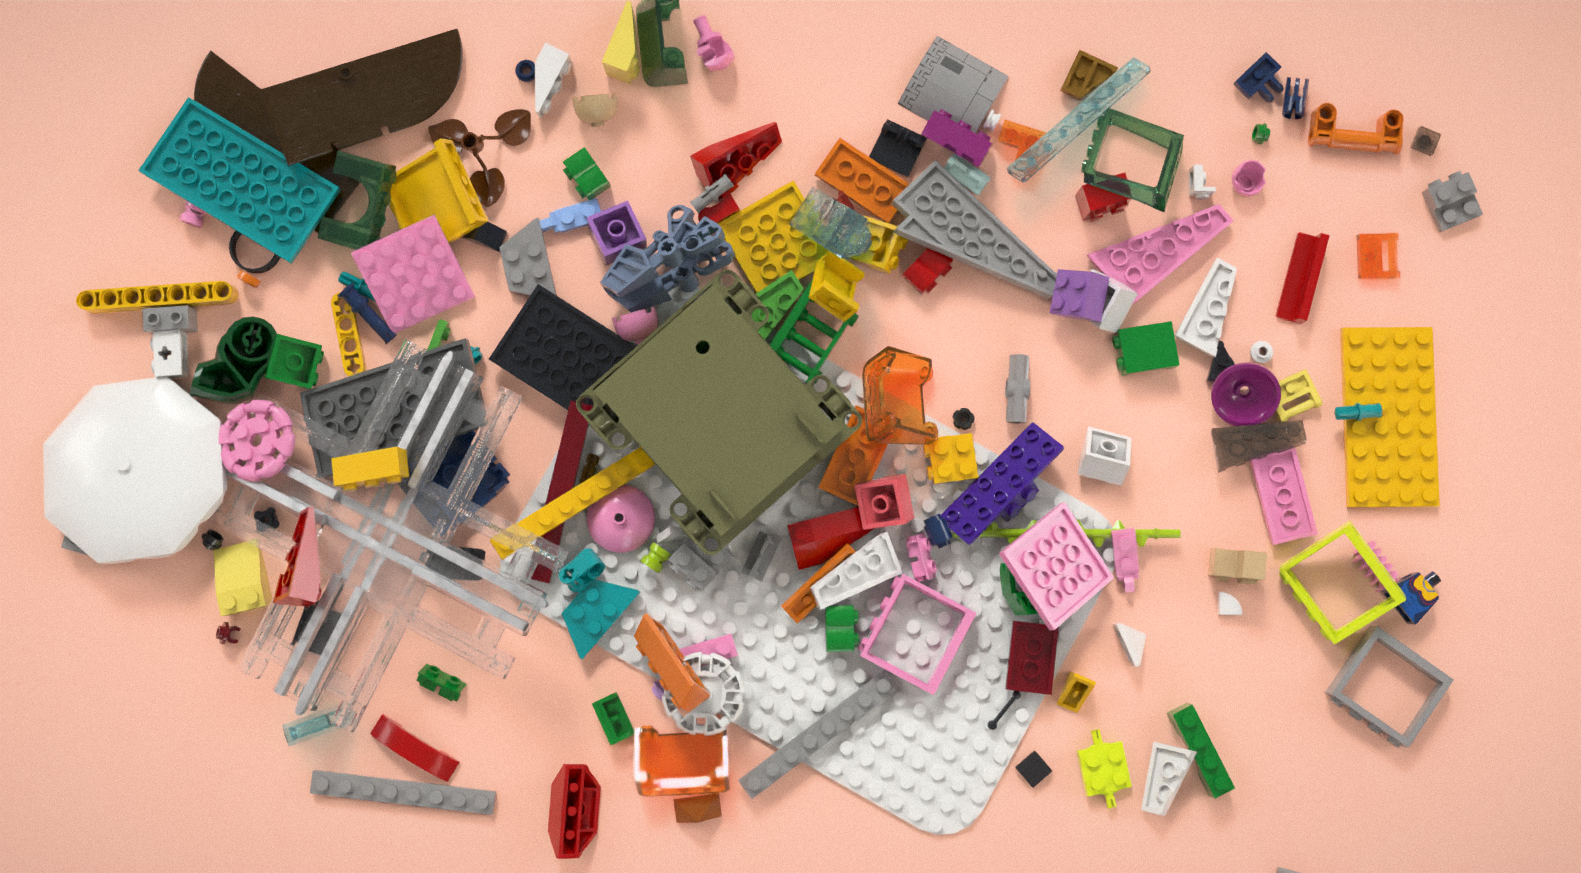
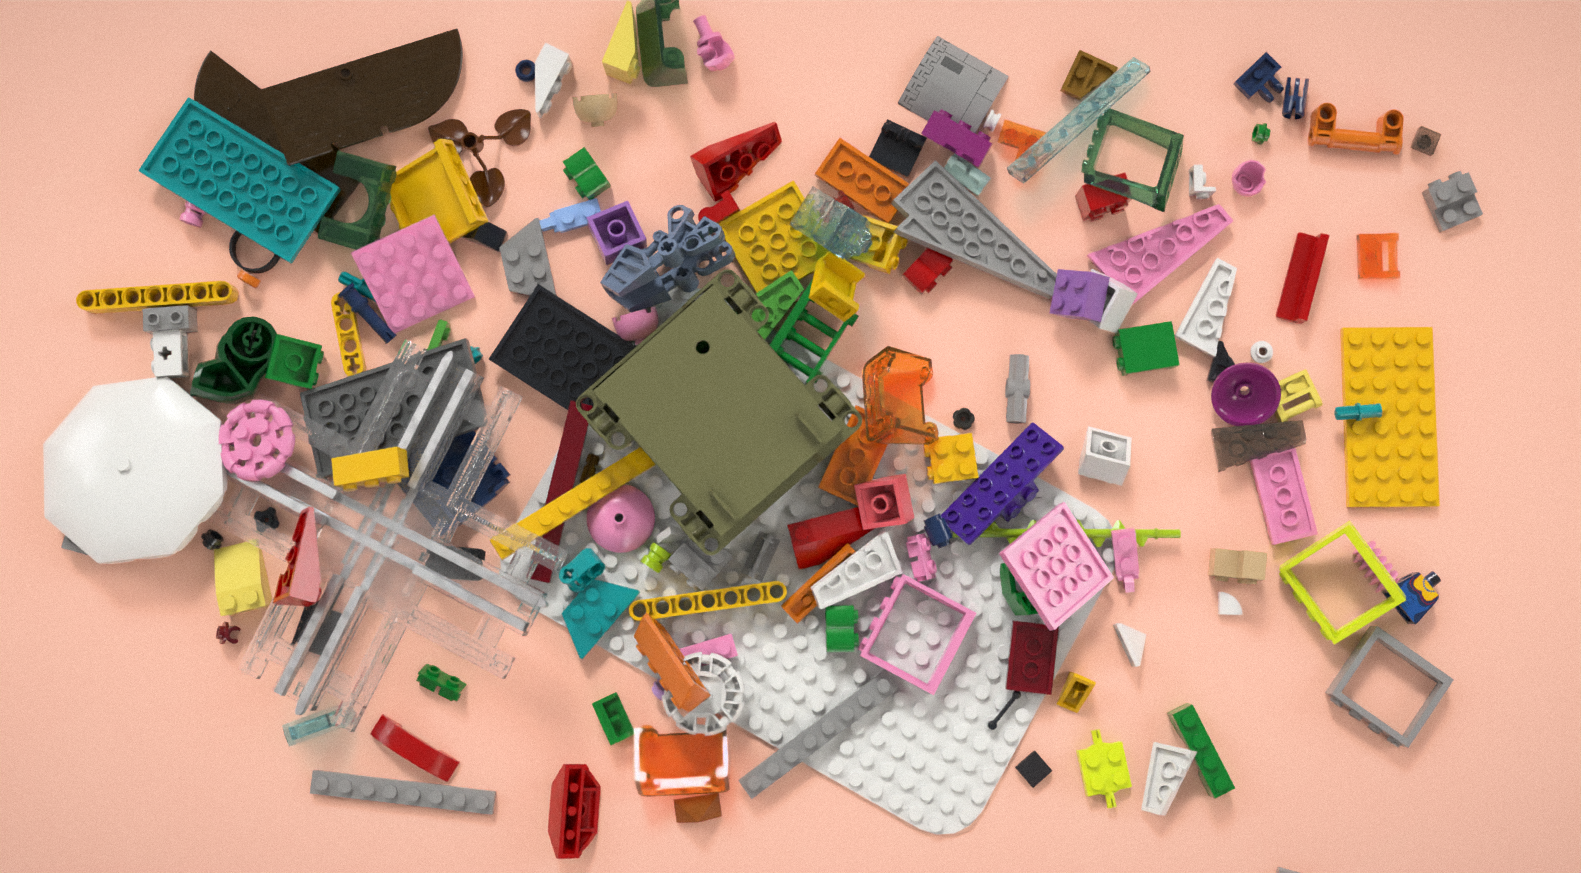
(711, 193): light grey pin -> none
(718, 594): none -> yellow beam

